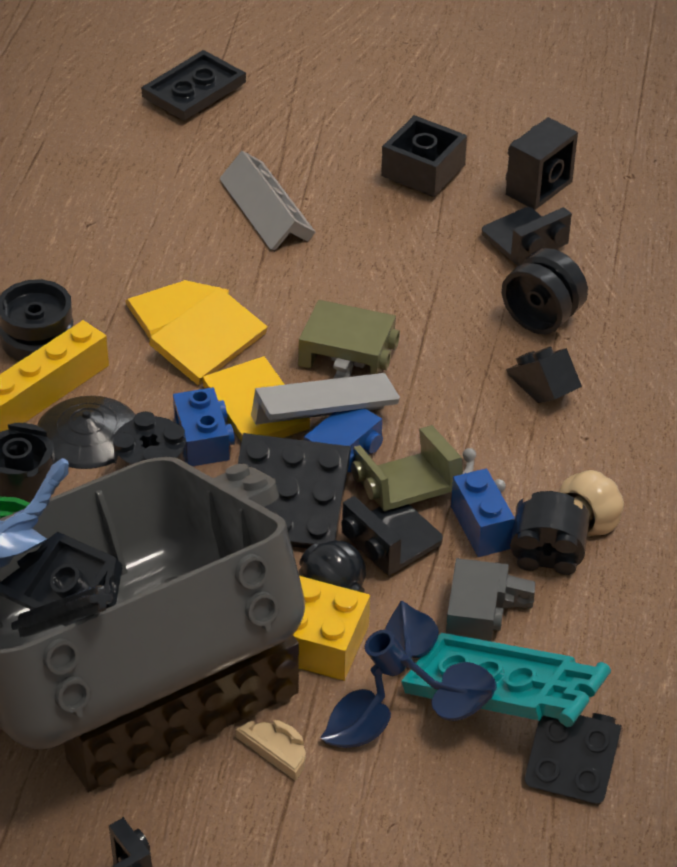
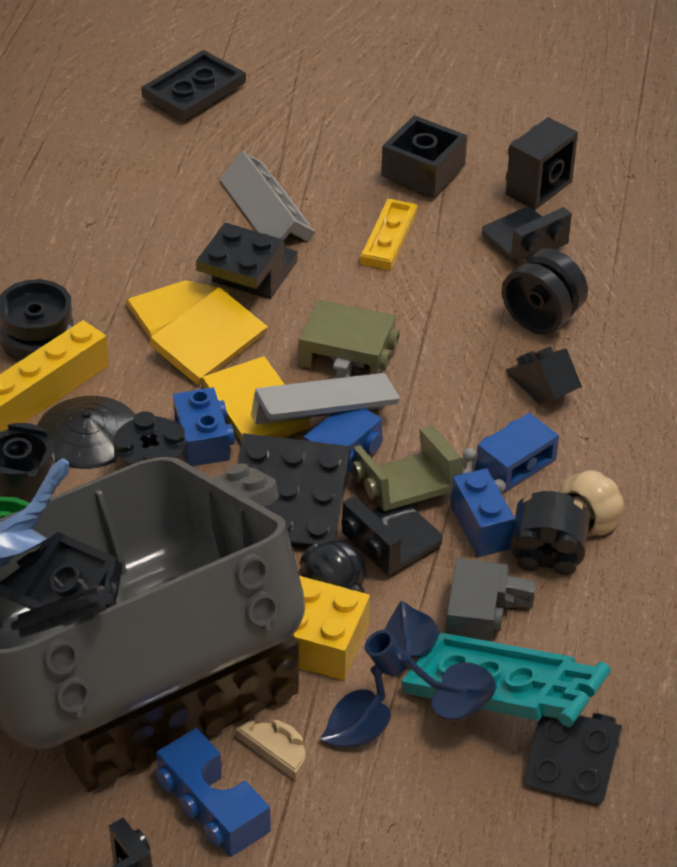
(229, 816): none -> blue arch
(247, 260): none -> black bracket
(389, 234): none -> yellow tile
(518, 450): none -> blue brick

